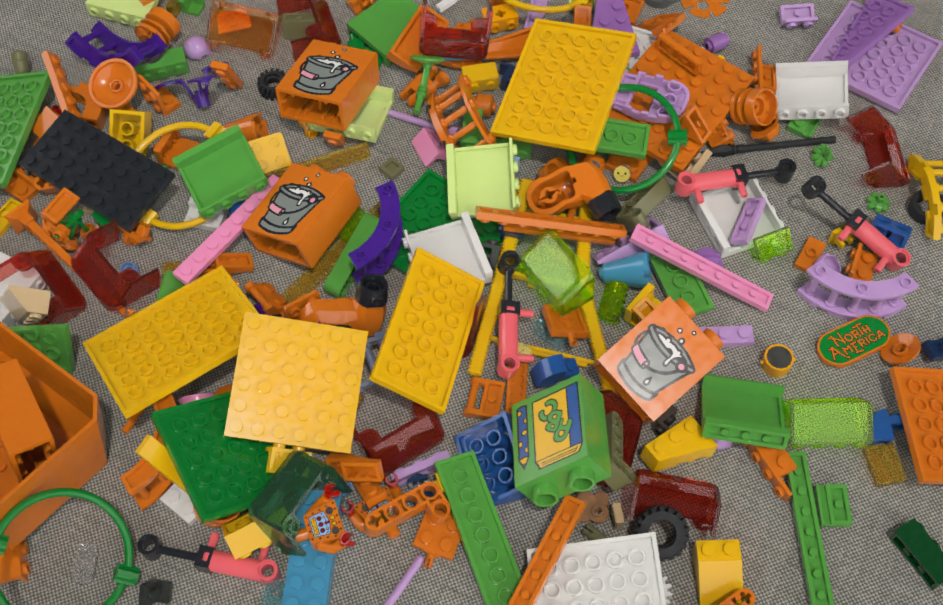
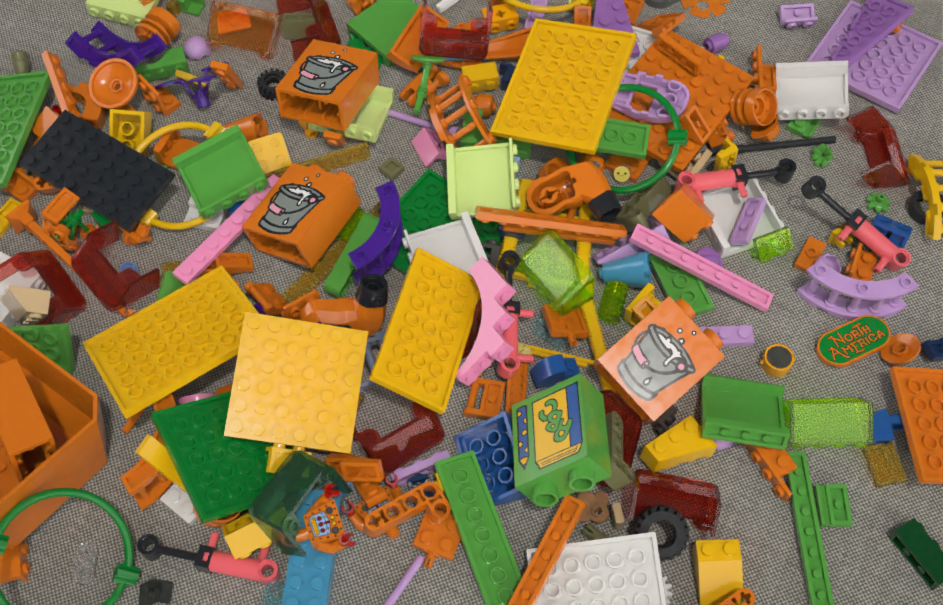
(186, 76): none -> yellow tile
(494, 321): none -> bright pink arch
(684, 213): none -> orange slope
(726, 156): none -> yellow bracket

